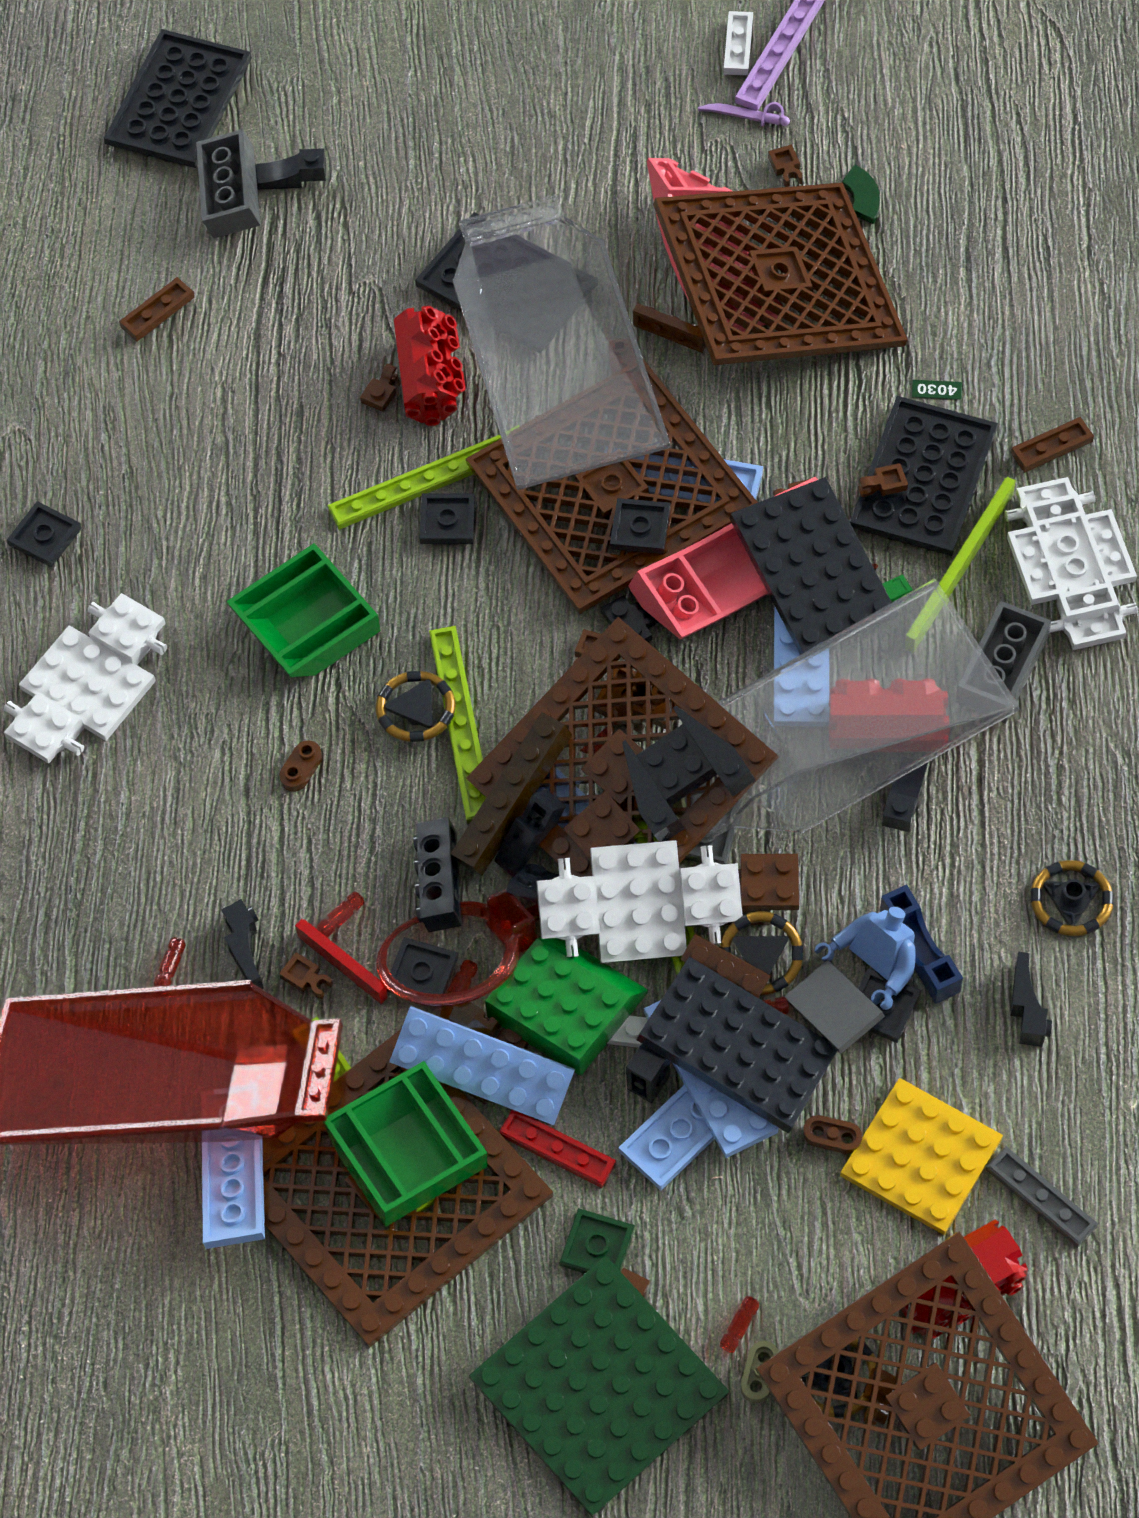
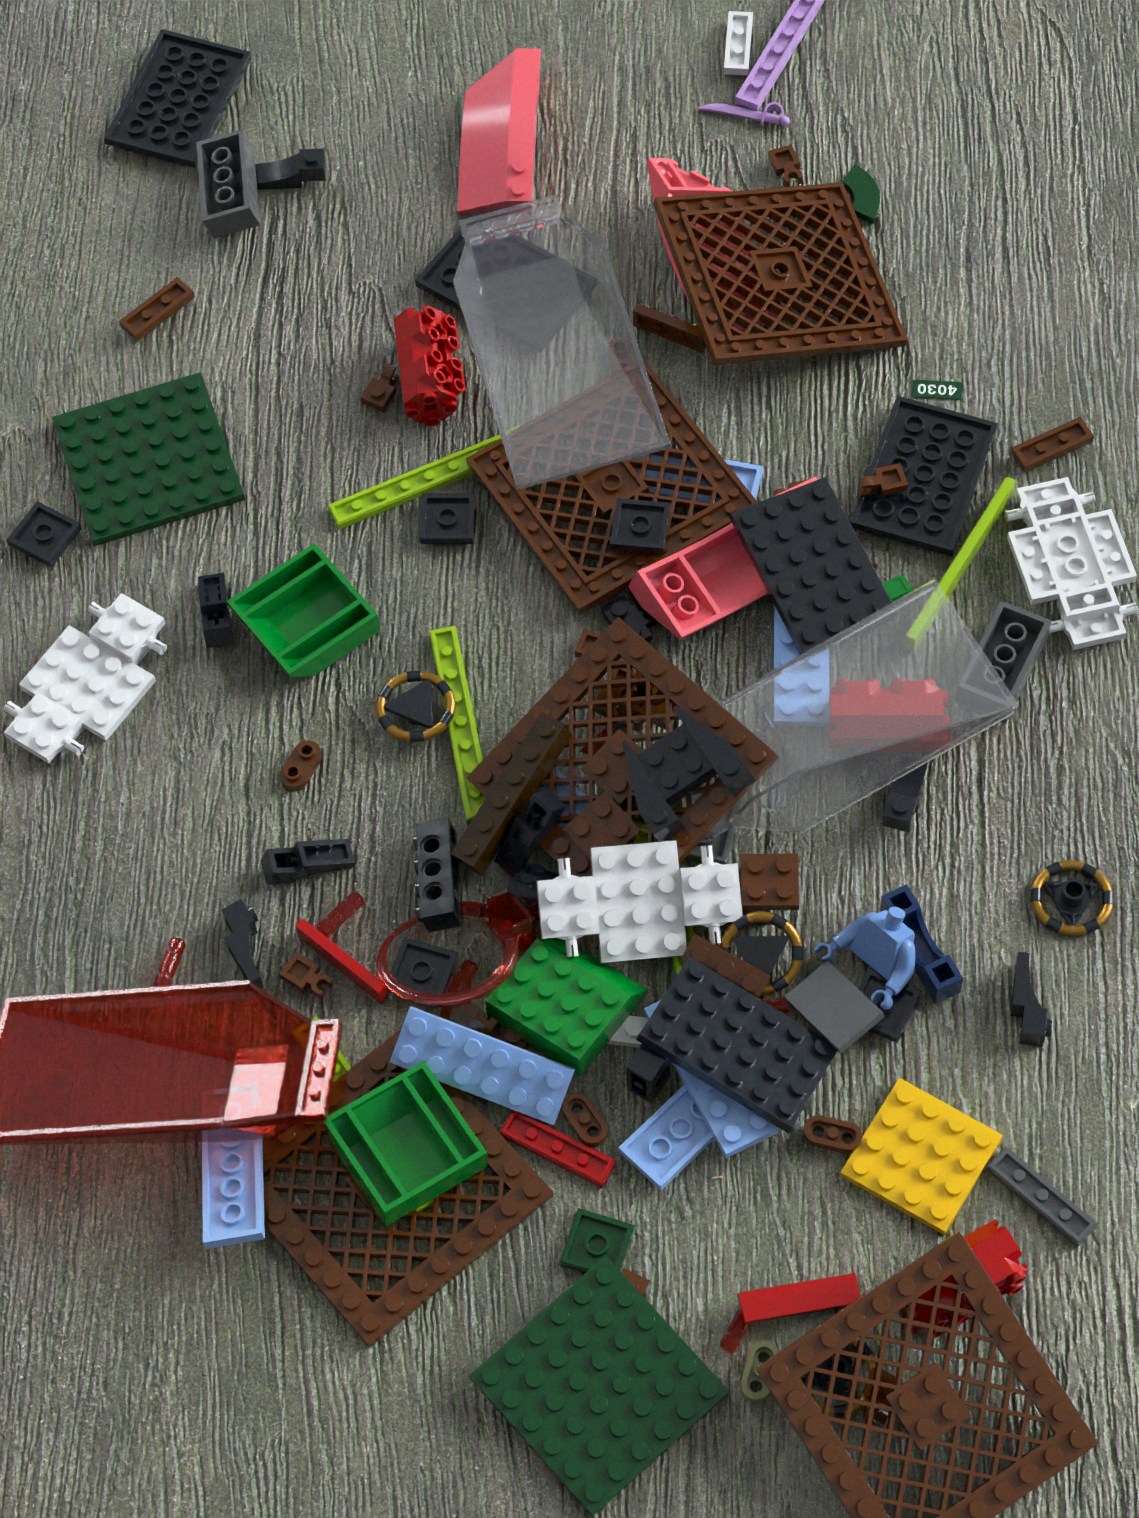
(147, 459): none -> dark green plate
(215, 610): none -> black slope
(306, 859): none -> black slope
(500, 135): none -> coral slope
(585, 1121): none -> reddish brown plate
(798, 1298): none -> red tile

